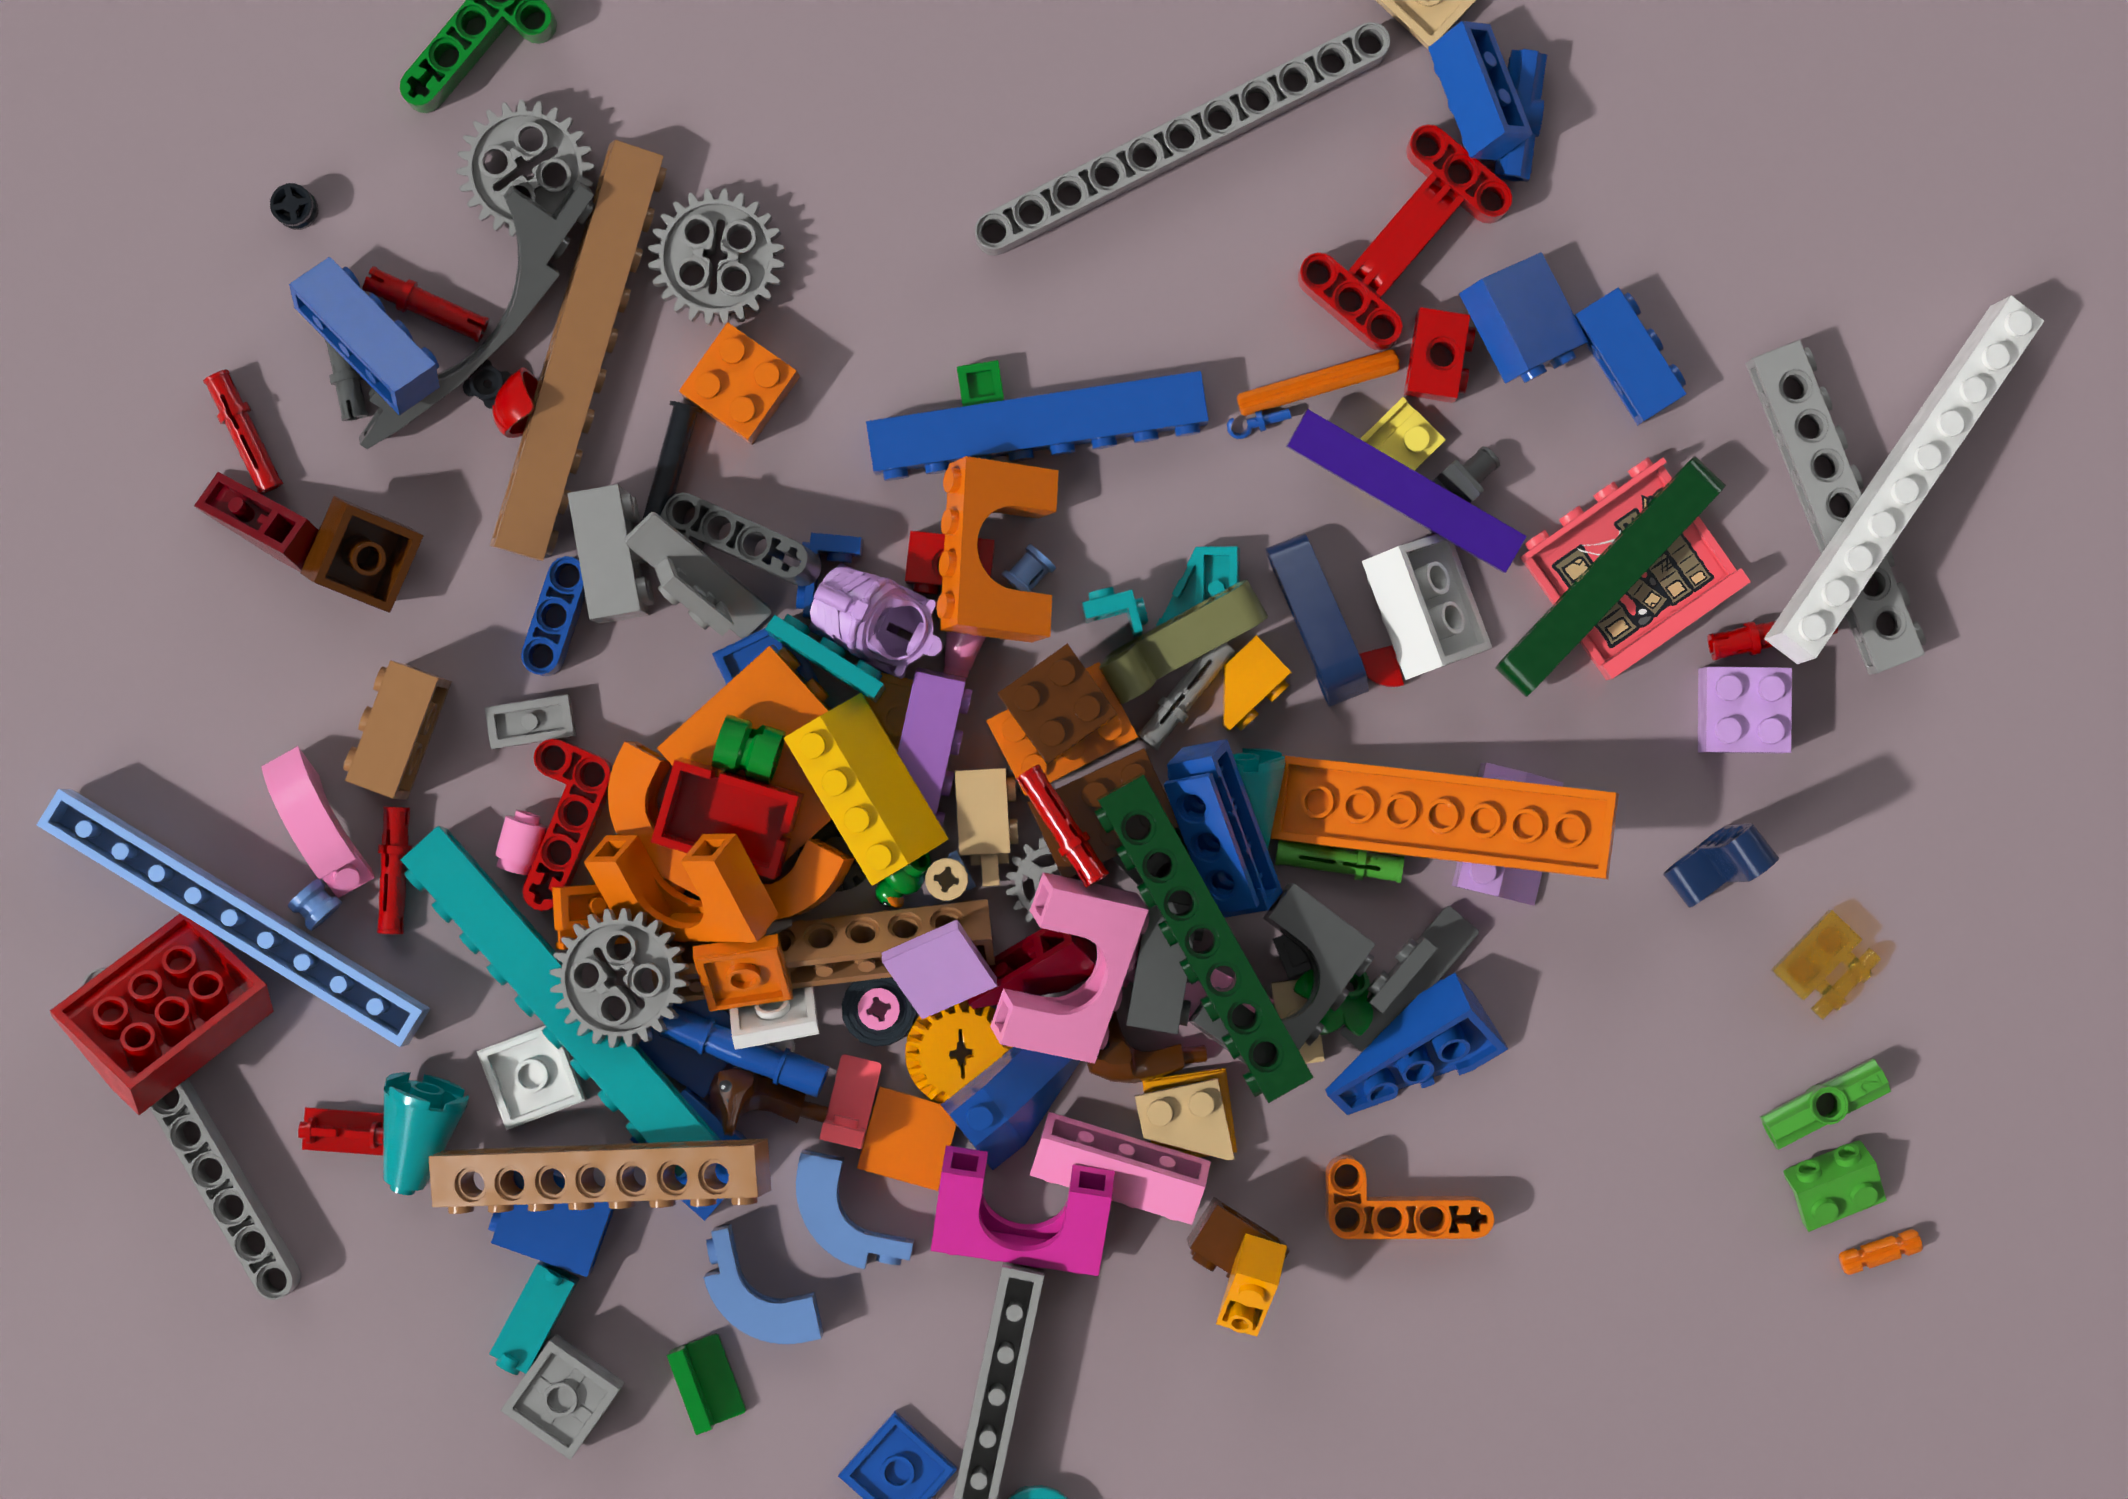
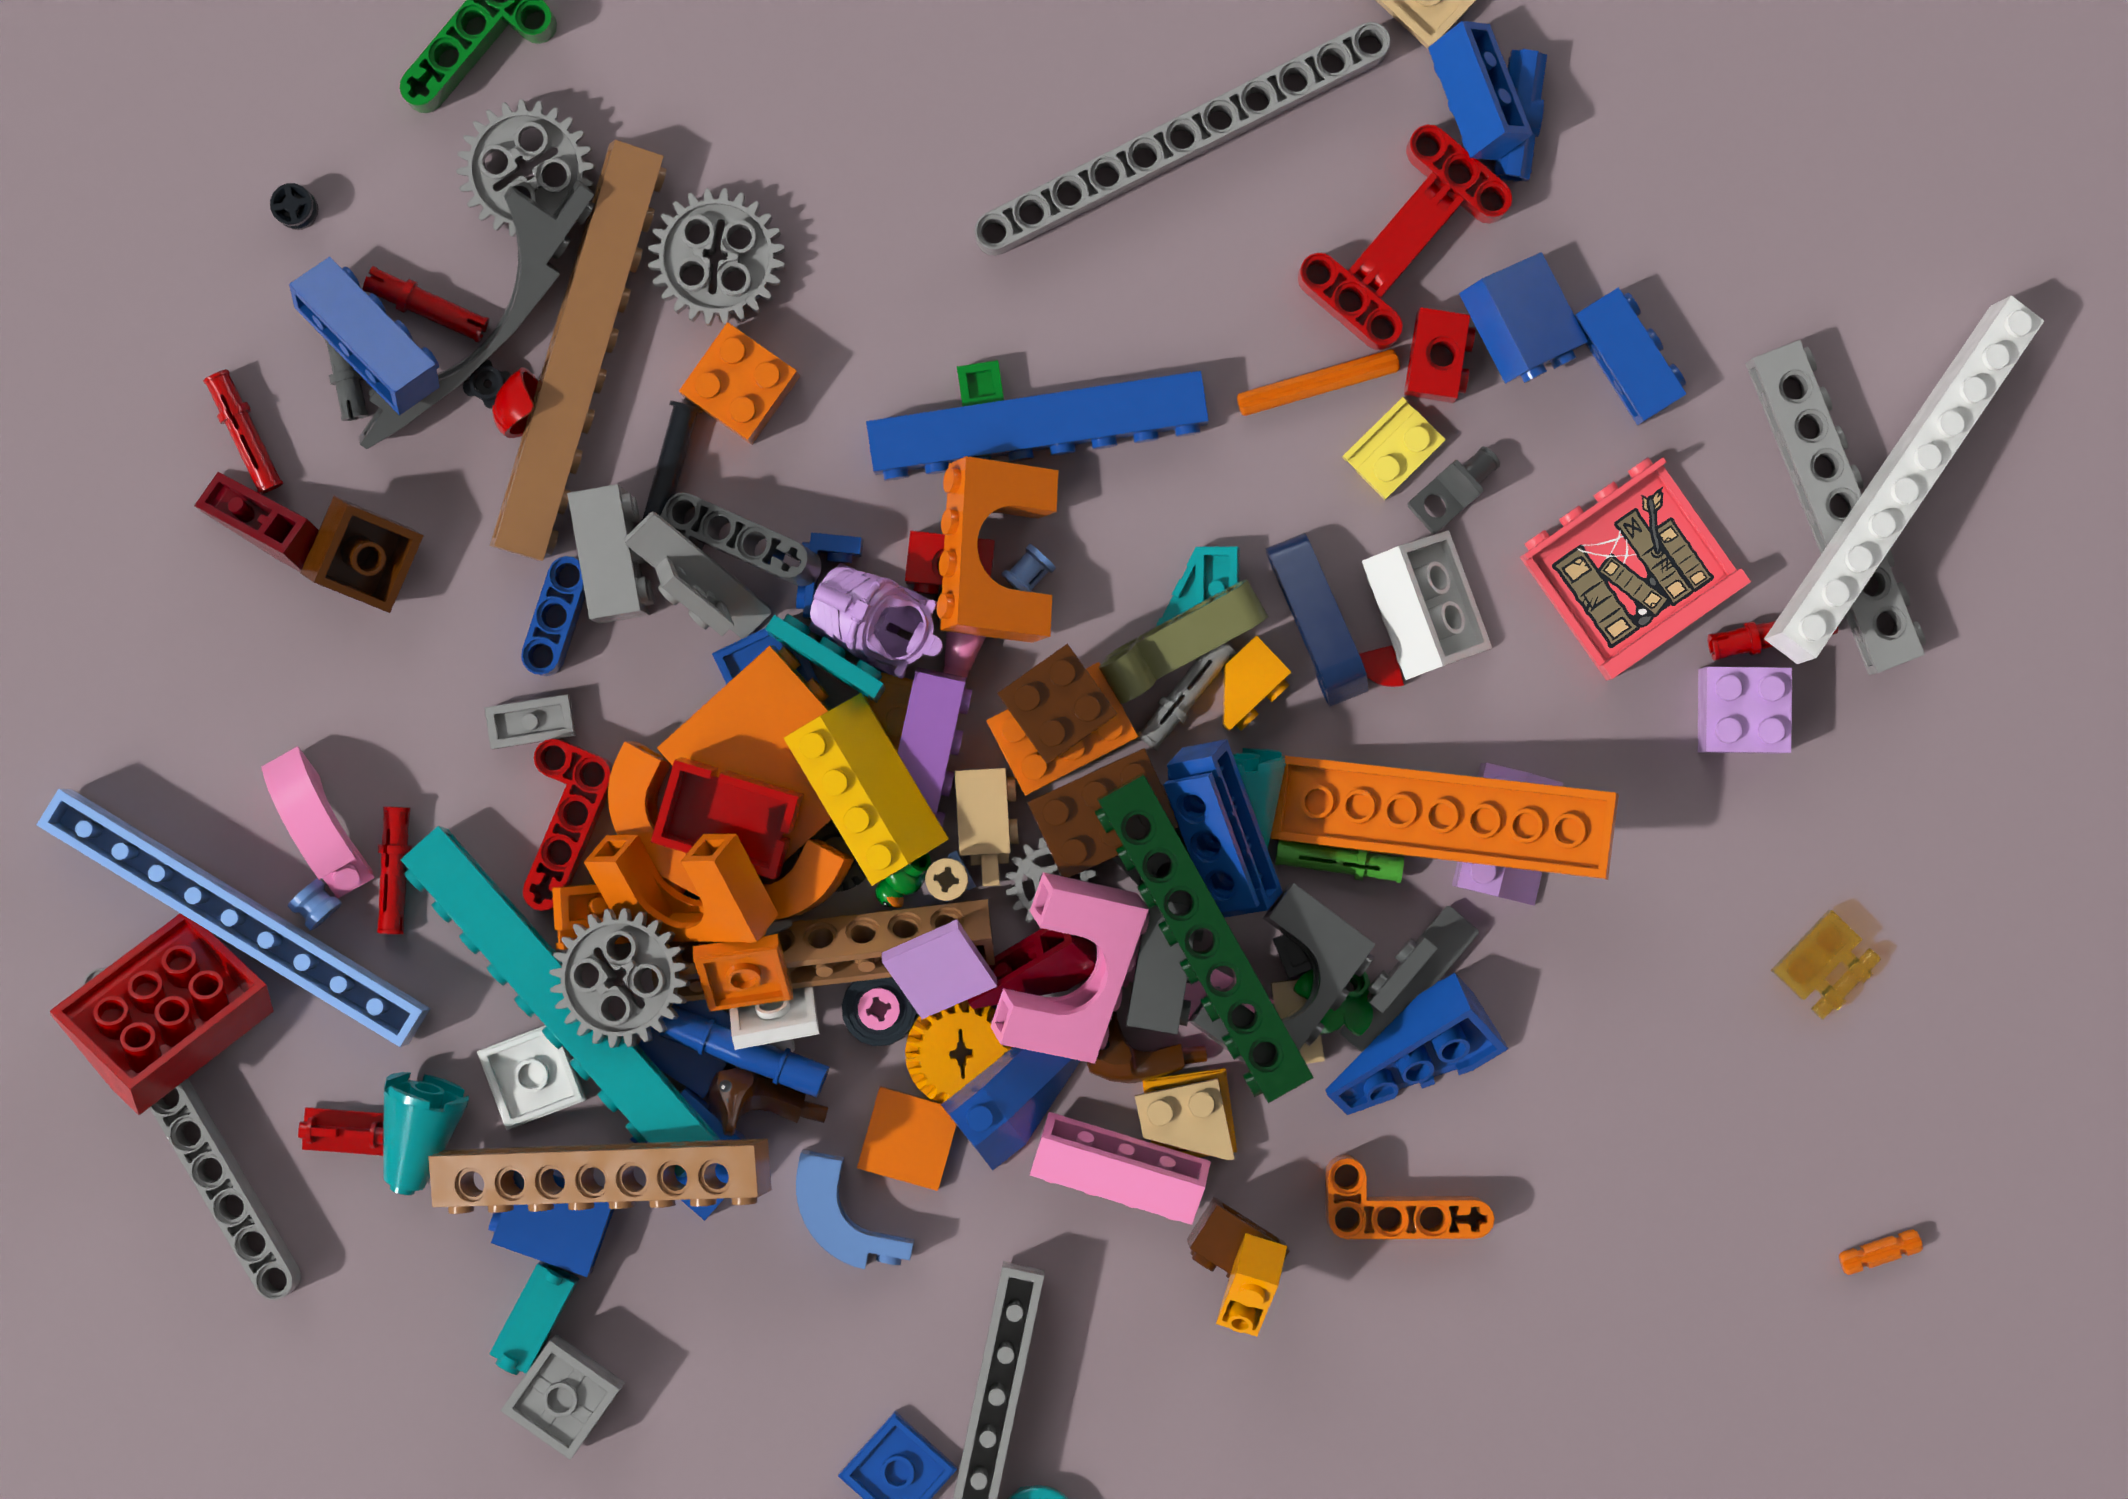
(396, 730): medium nougat brick -> none
(519, 842): bright pink brick -> none
(706, 1382): green panel -> none
(748, 749): green wheel -> none
(757, 1315): medium blue arch -> none
(851, 1101): coral bracket -> none
(1064, 1243): dark pink arch -> none
(1067, 833): red pin -> none
(1107, 604): teal bracket -> none
(1259, 421): blue hand -> none
(1406, 491): dark purple tile -> none
(1610, 576): dark green beam -> none
(1727, 855): dark blue beam -> none
(1835, 1185): bright green bracket -> none
(1849, 1092): bright green piece -> none

